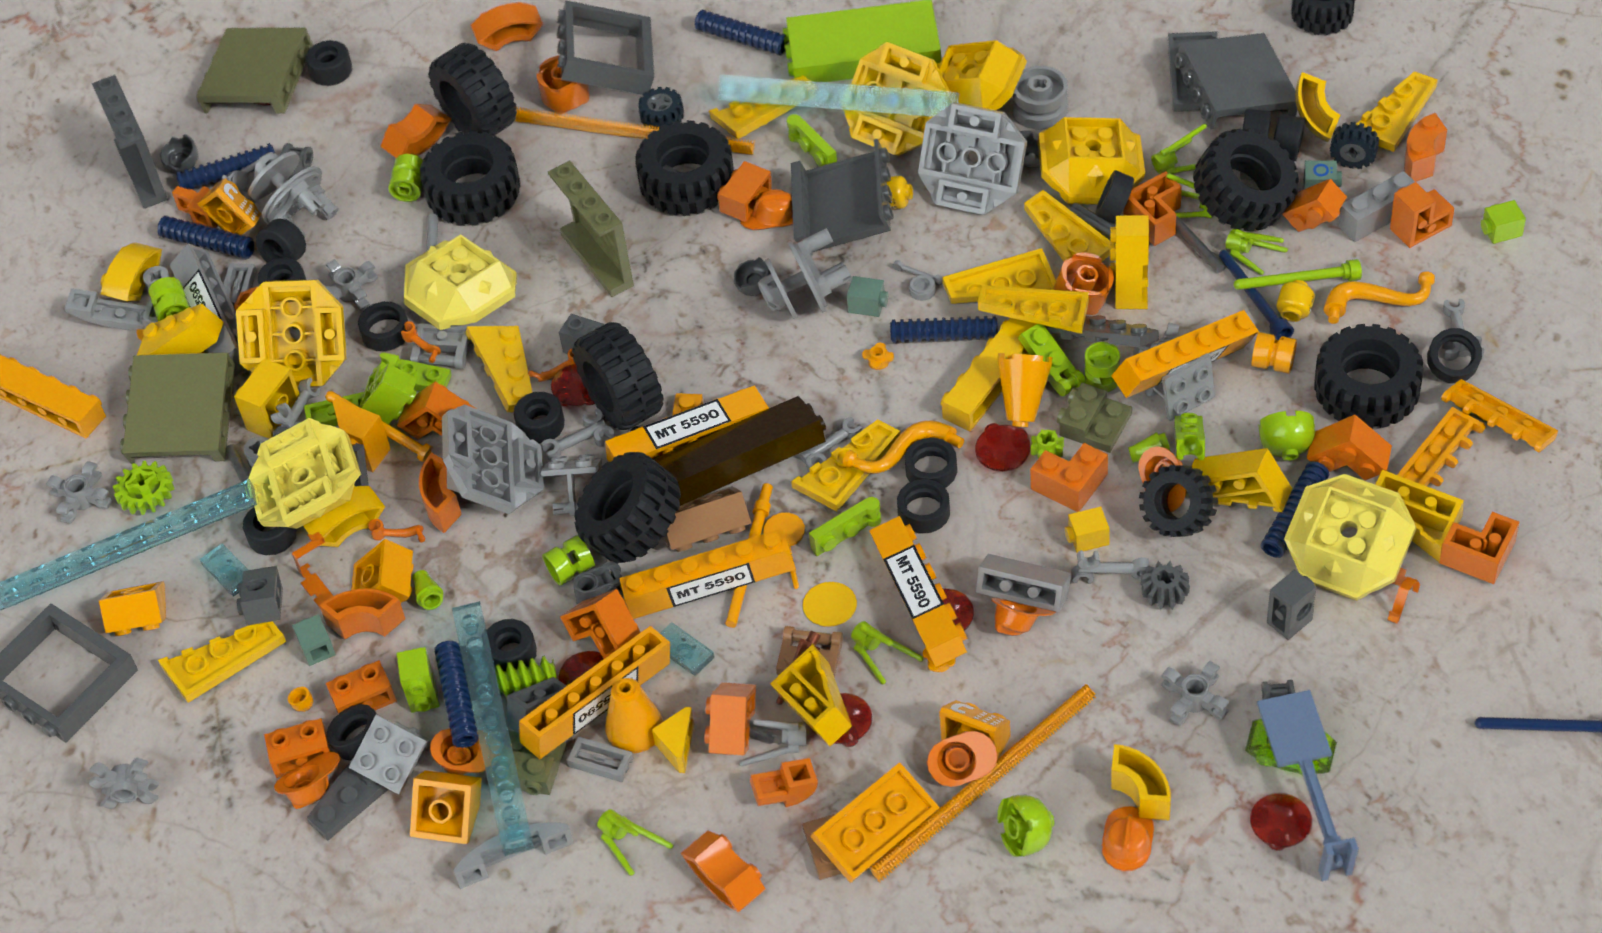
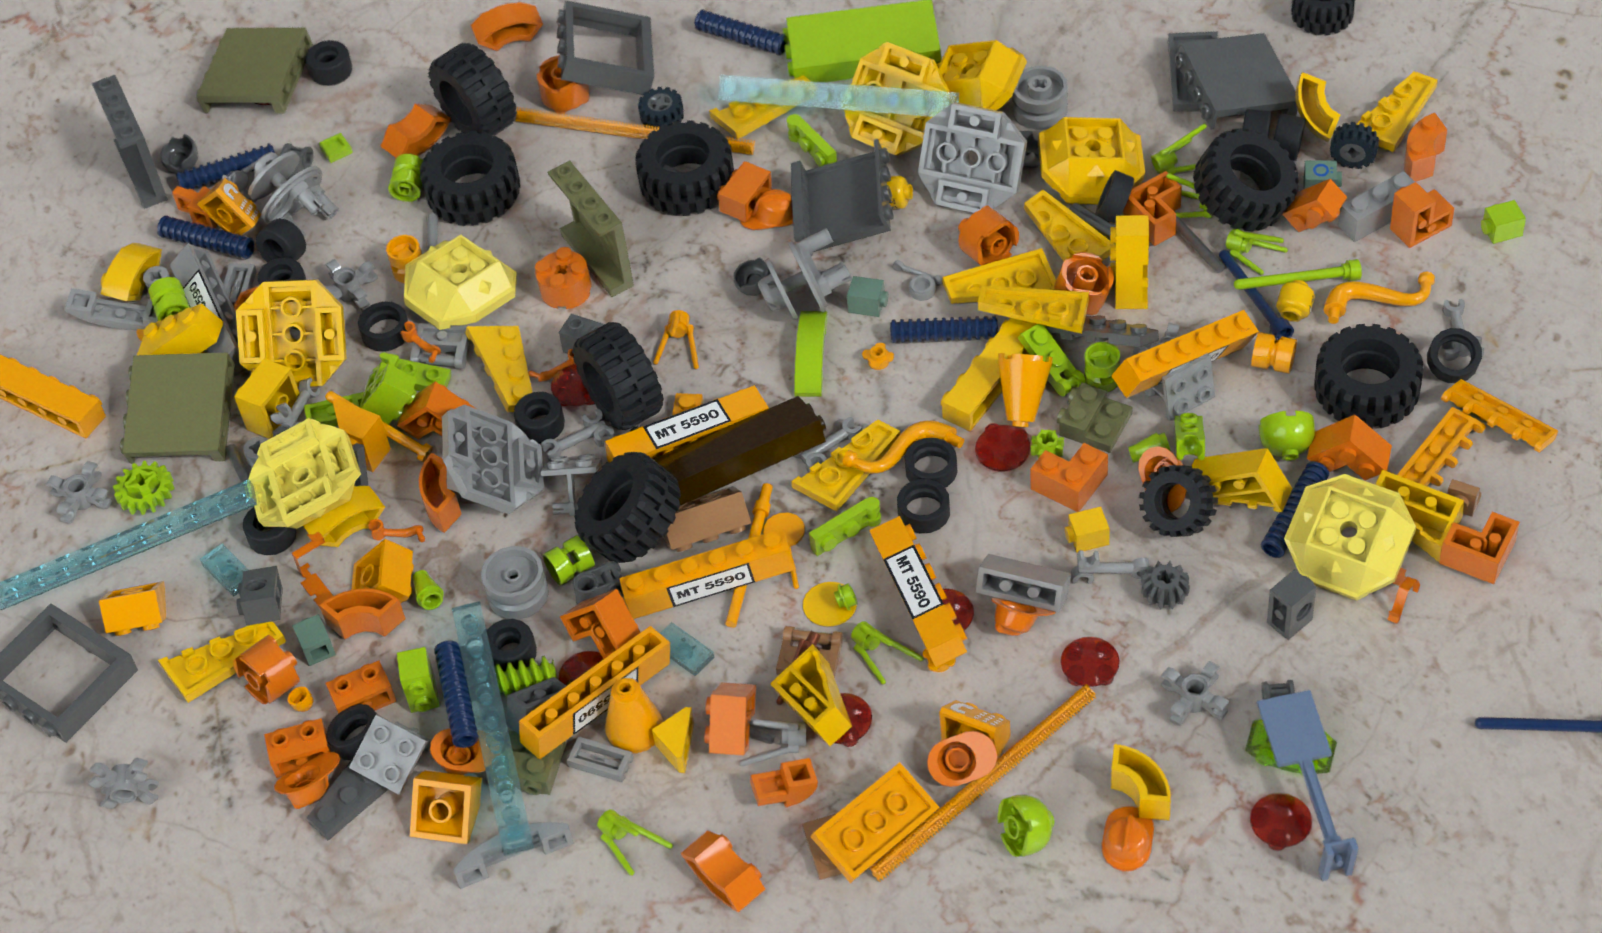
(267, 670): none -> orange brick
(335, 147): none -> lime tile
(400, 252): none -> light orange wheel
(514, 582): none -> light grey wheel
(563, 278): none -> orange brick
(677, 327): none -> light orange plant
(809, 353): none -> lime slope
(845, 596): none -> lime plate
(987, 236): none -> orange brick
(1090, 662): none -> clear red dish
(1466, 492): none -> medium nougat bracket

